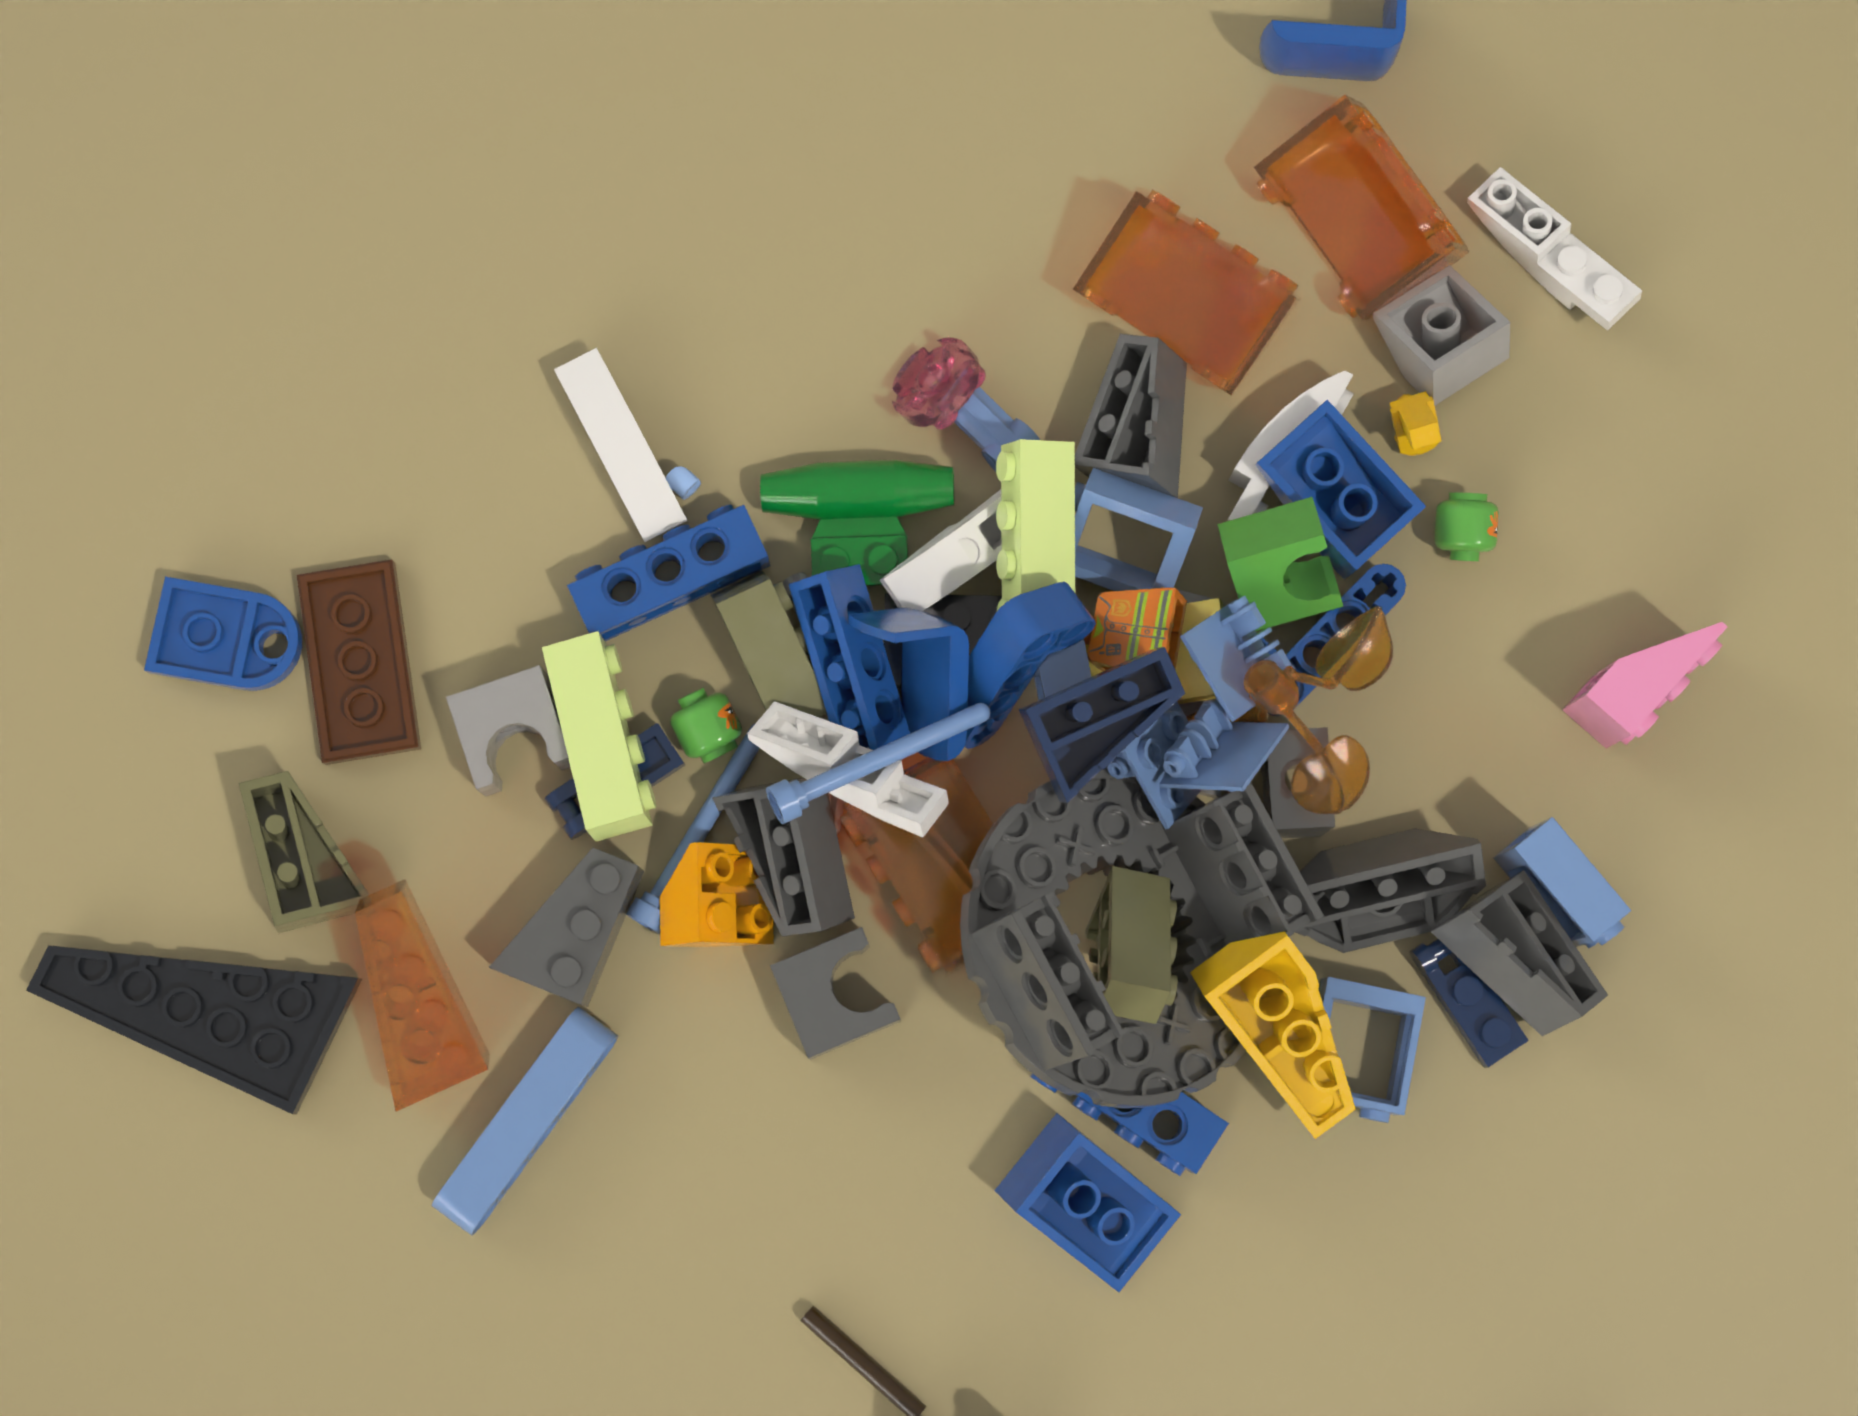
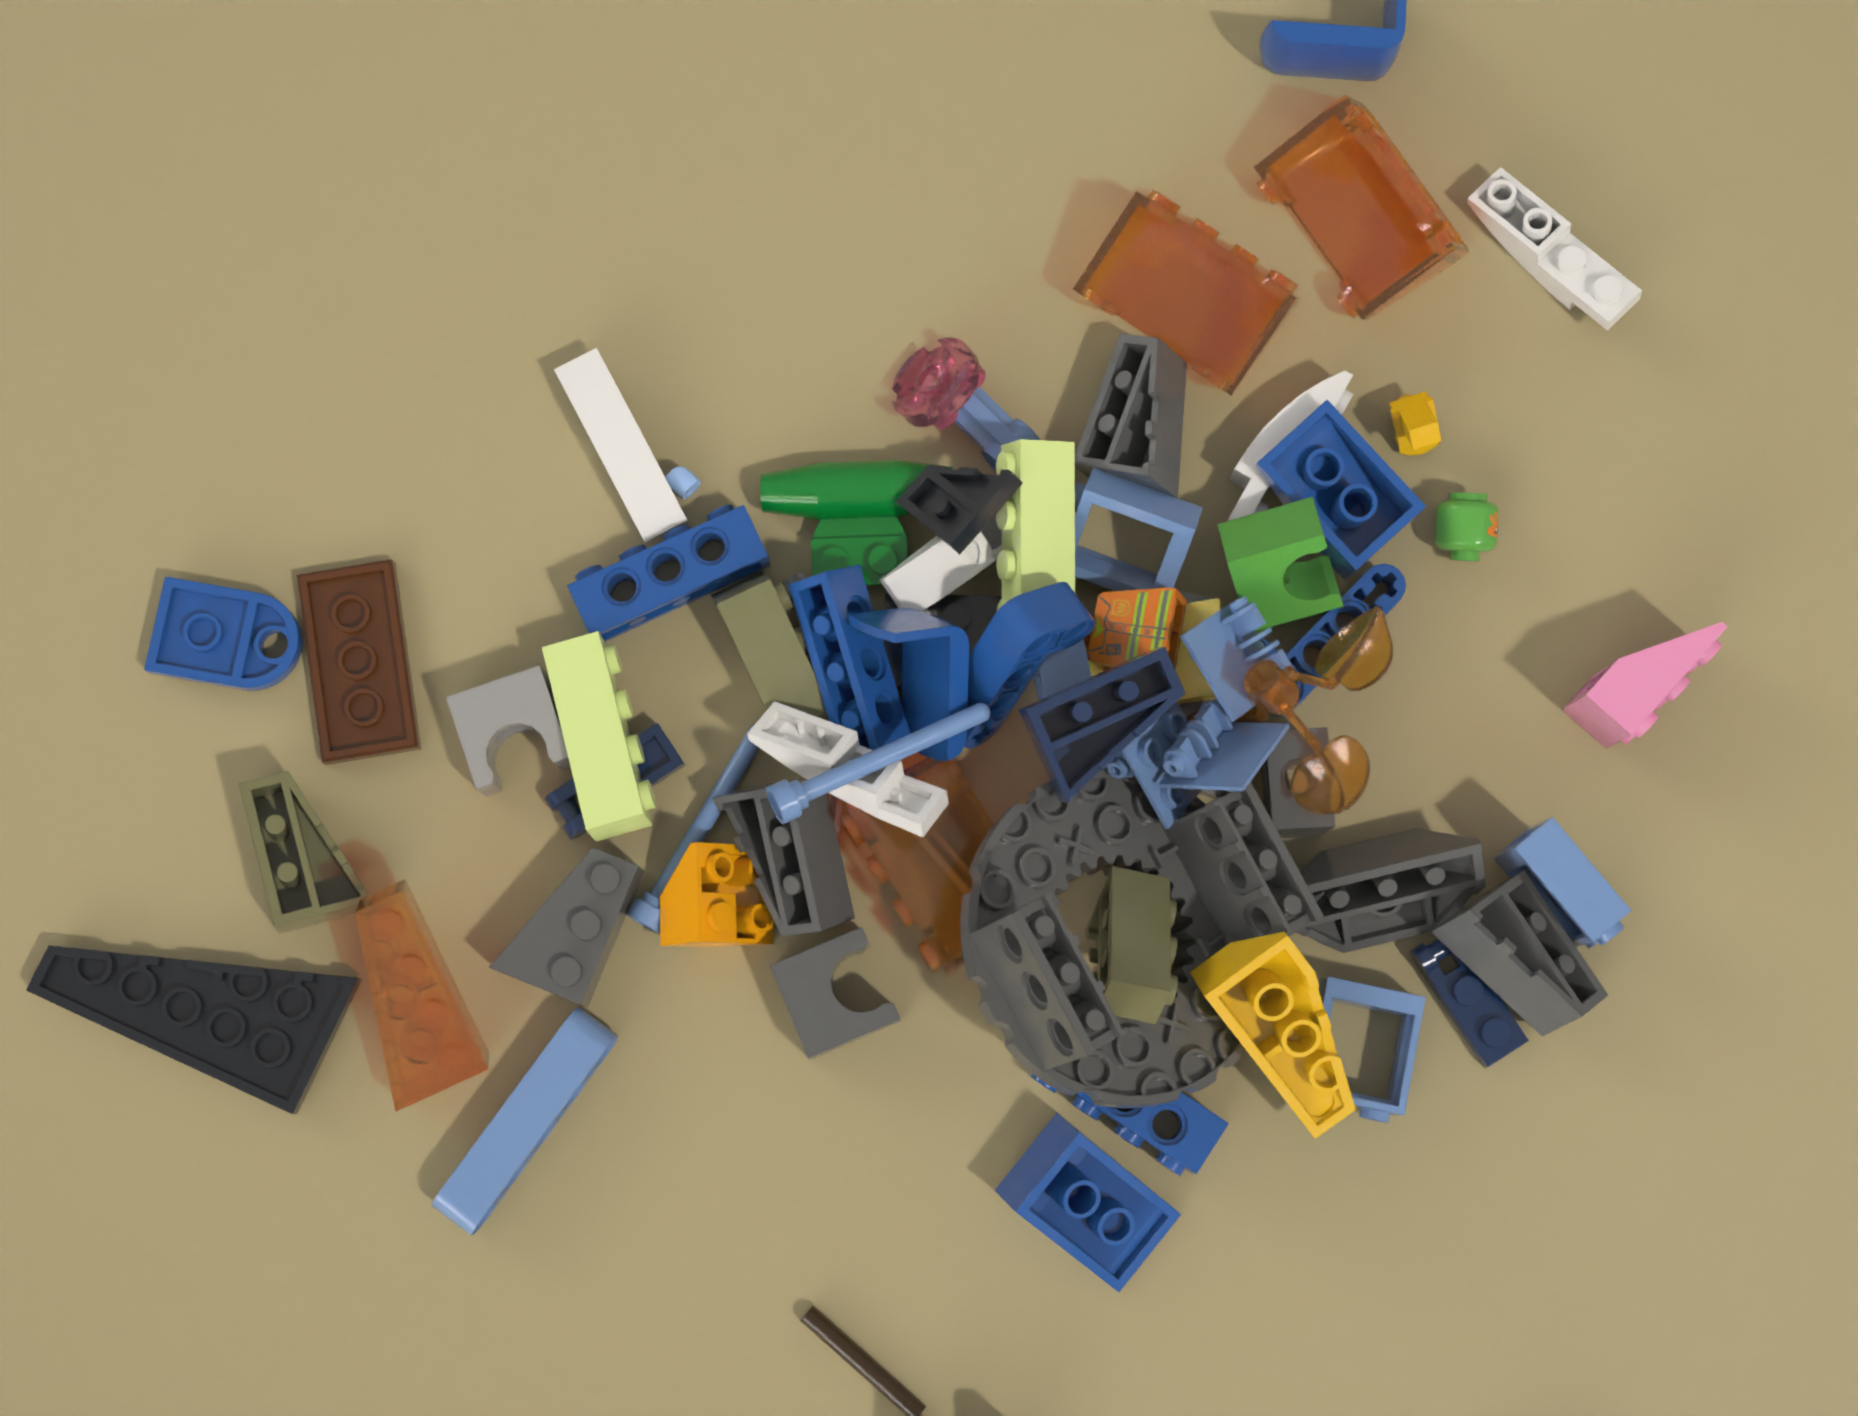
(706, 725): bright green head -> none
(957, 501): none -> black wing
(1443, 334): light grey slope -> none

